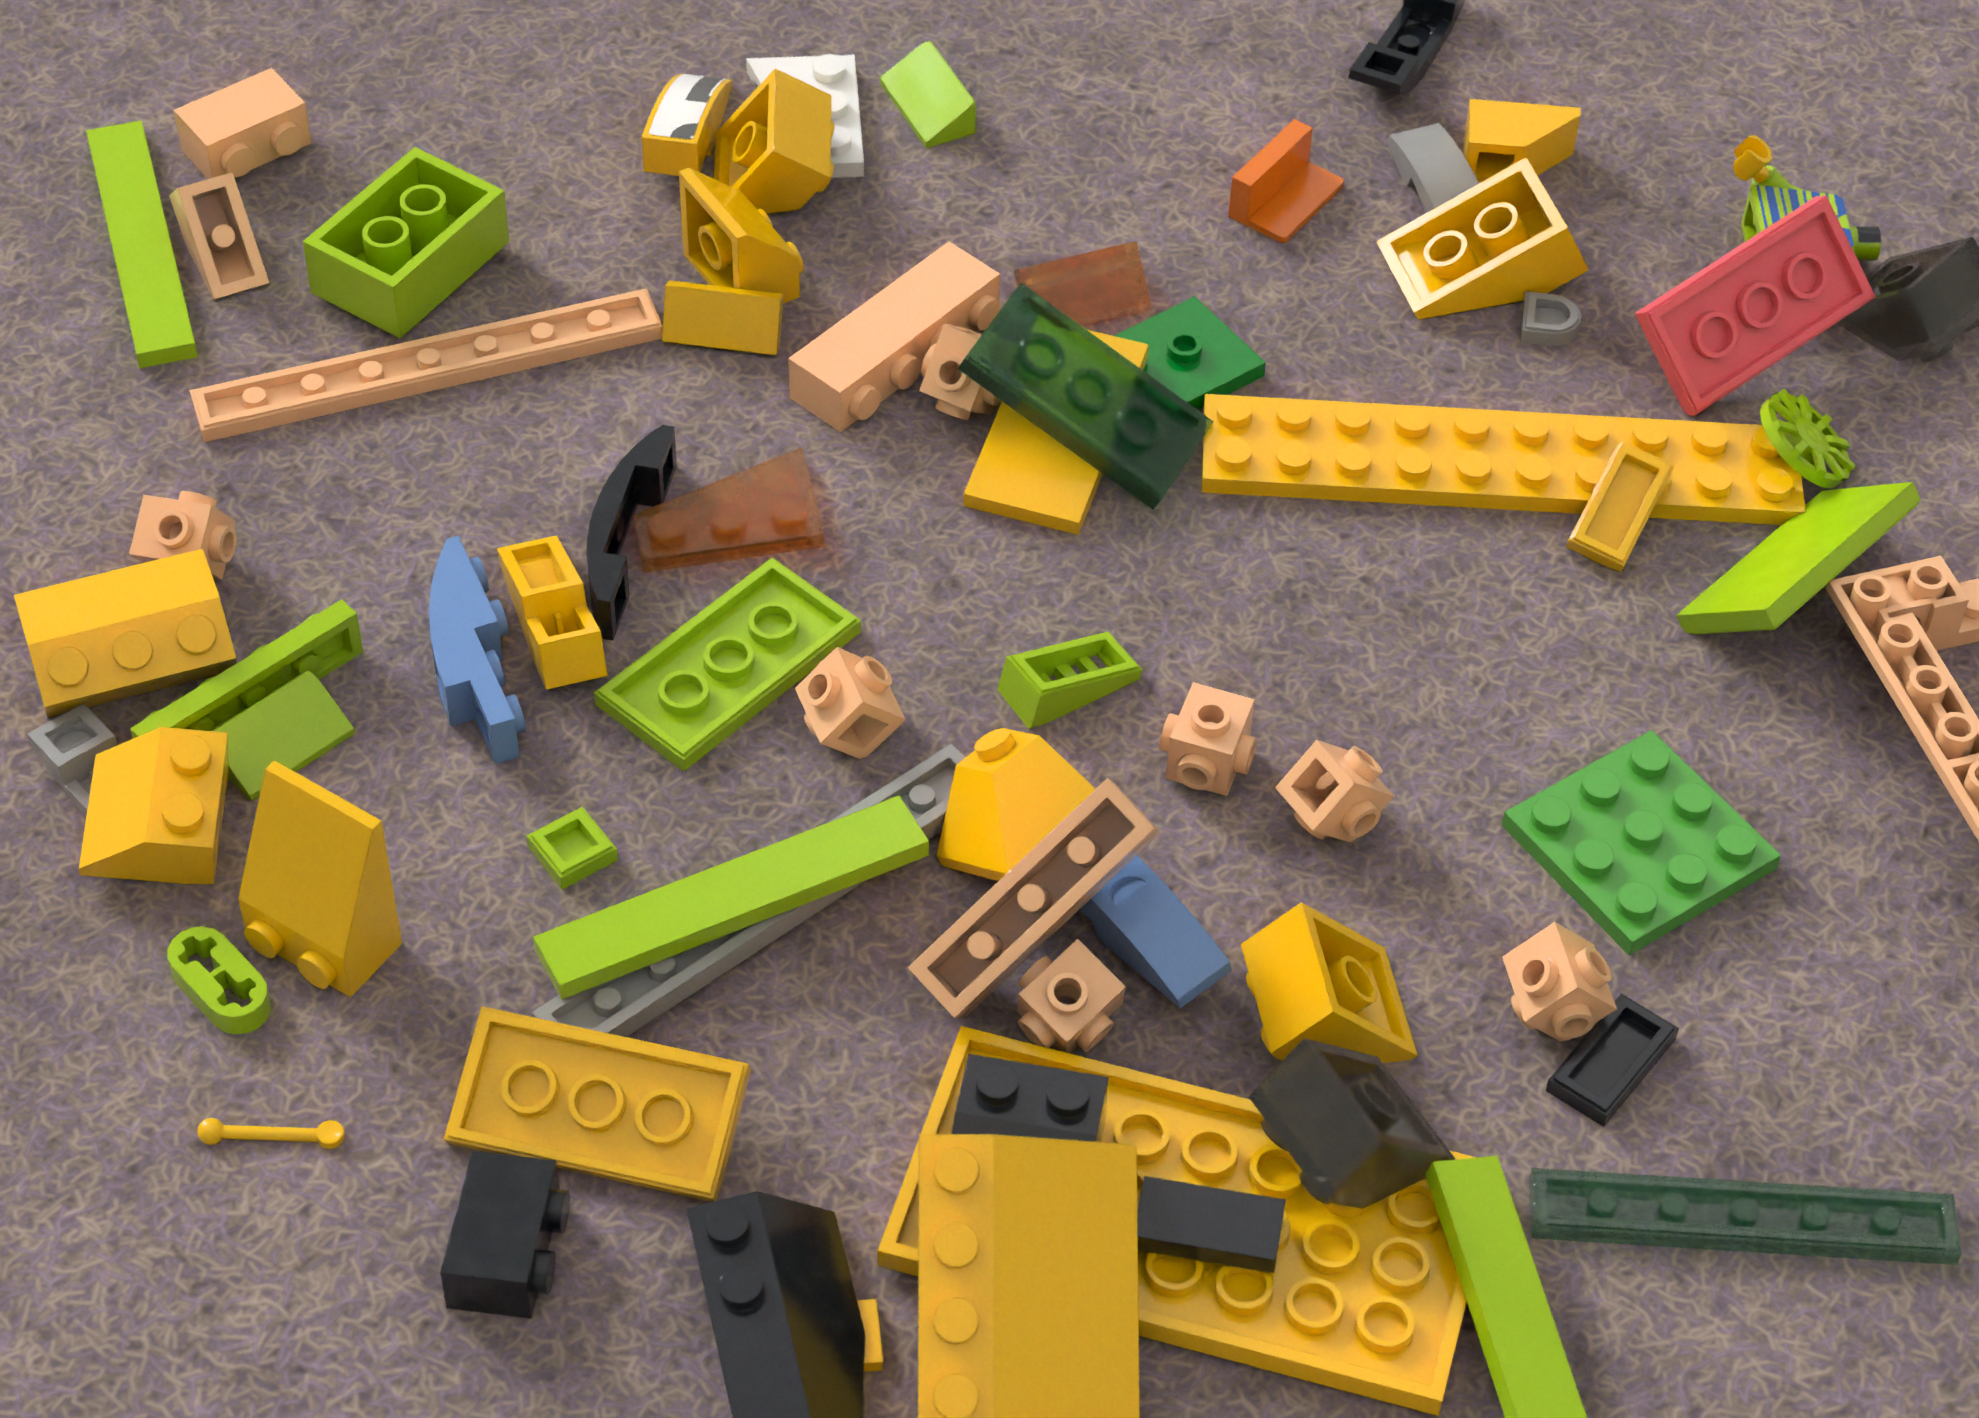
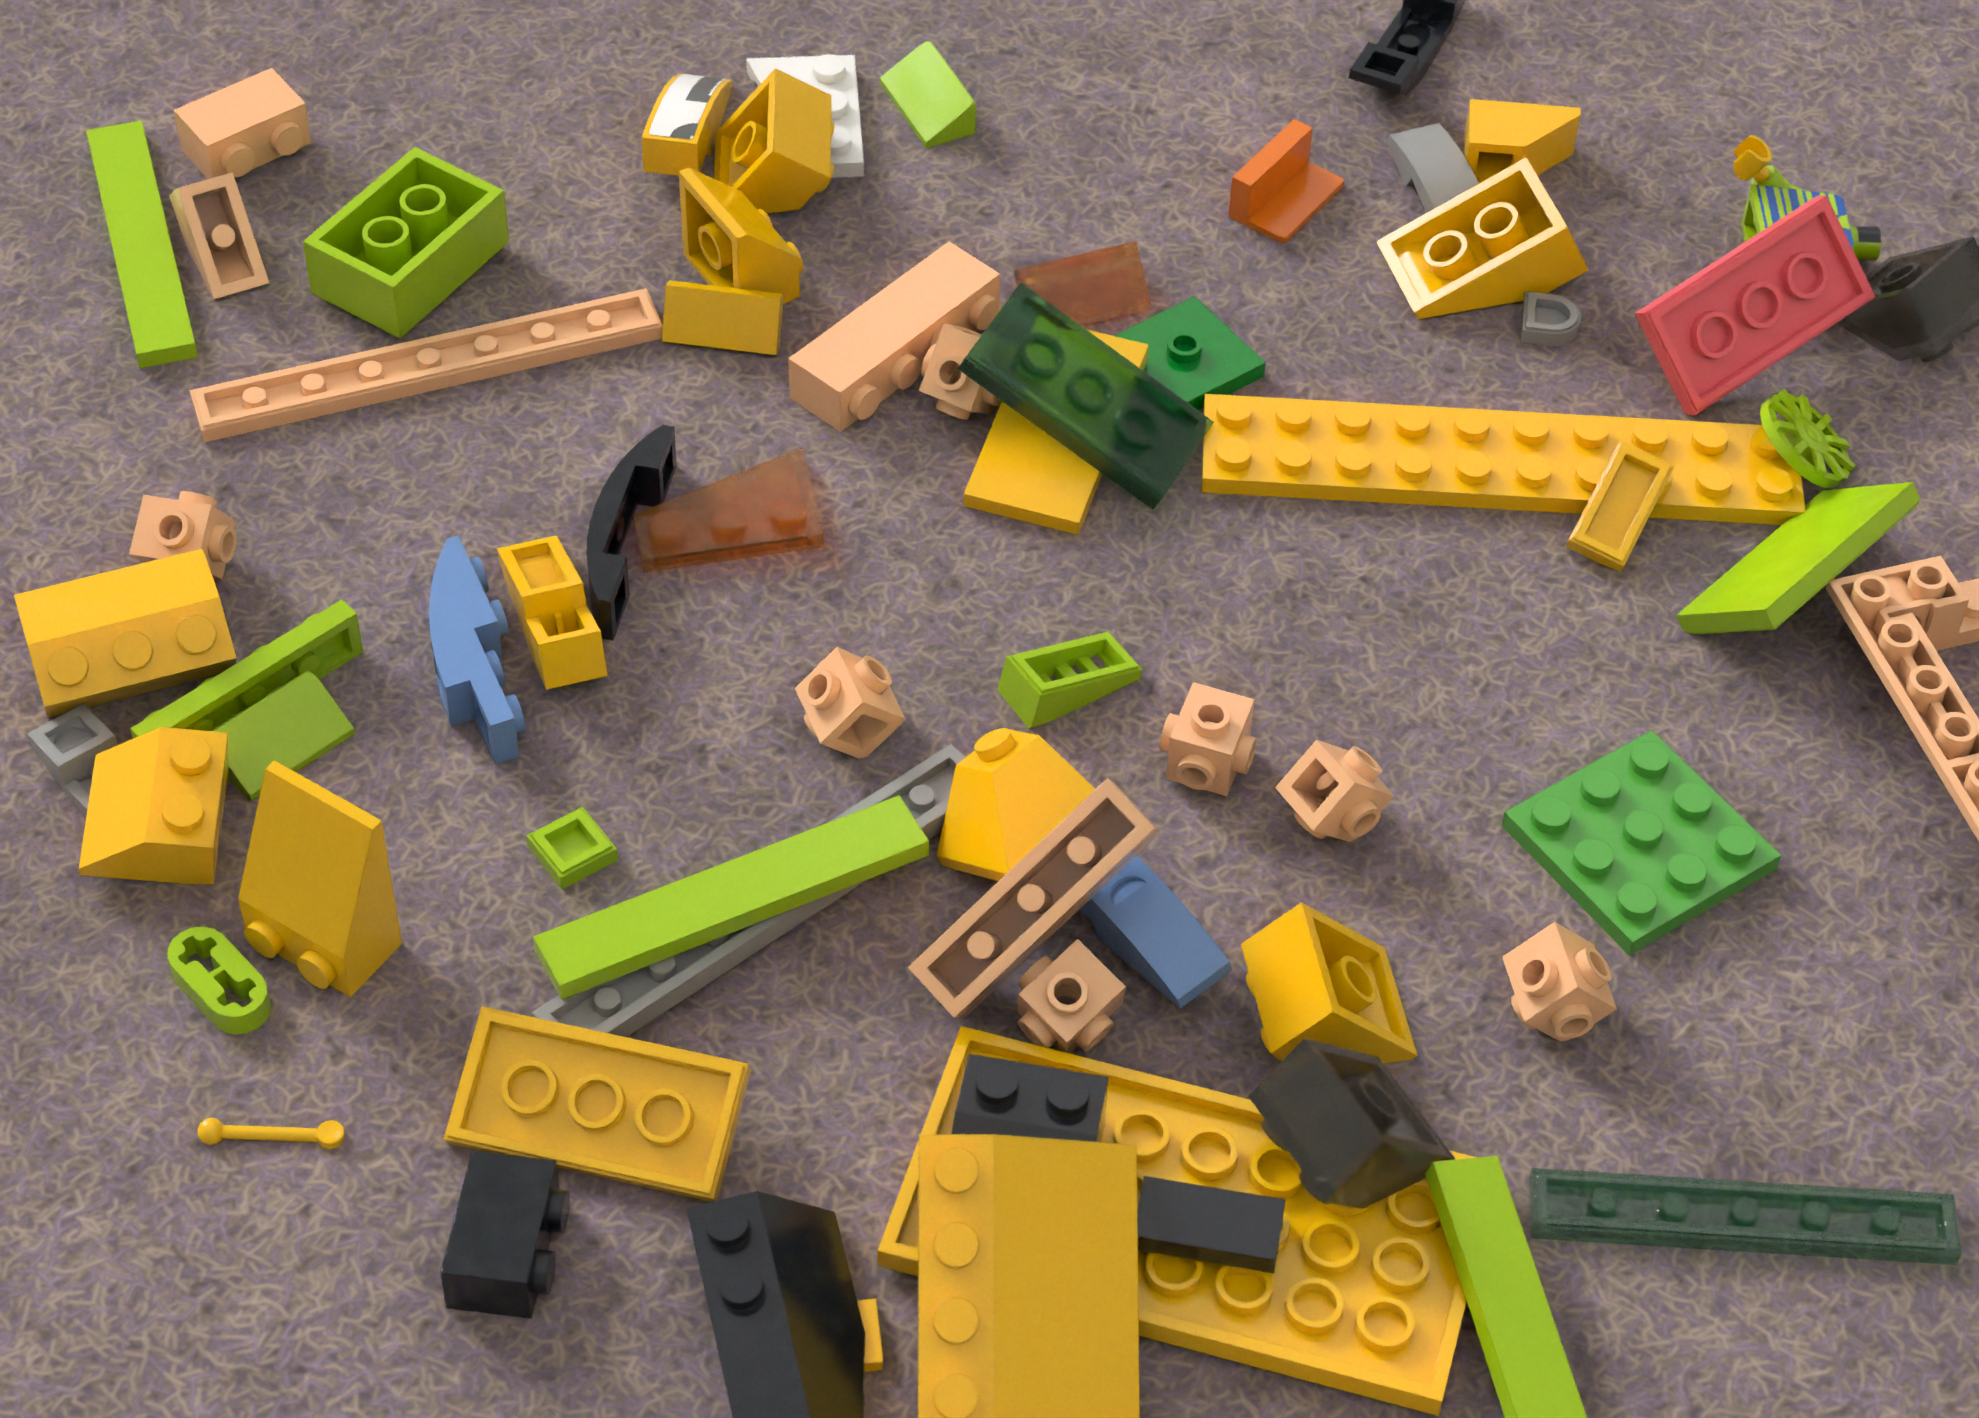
(727, 663): lime tile -> none
(1612, 1060): black tile -> none

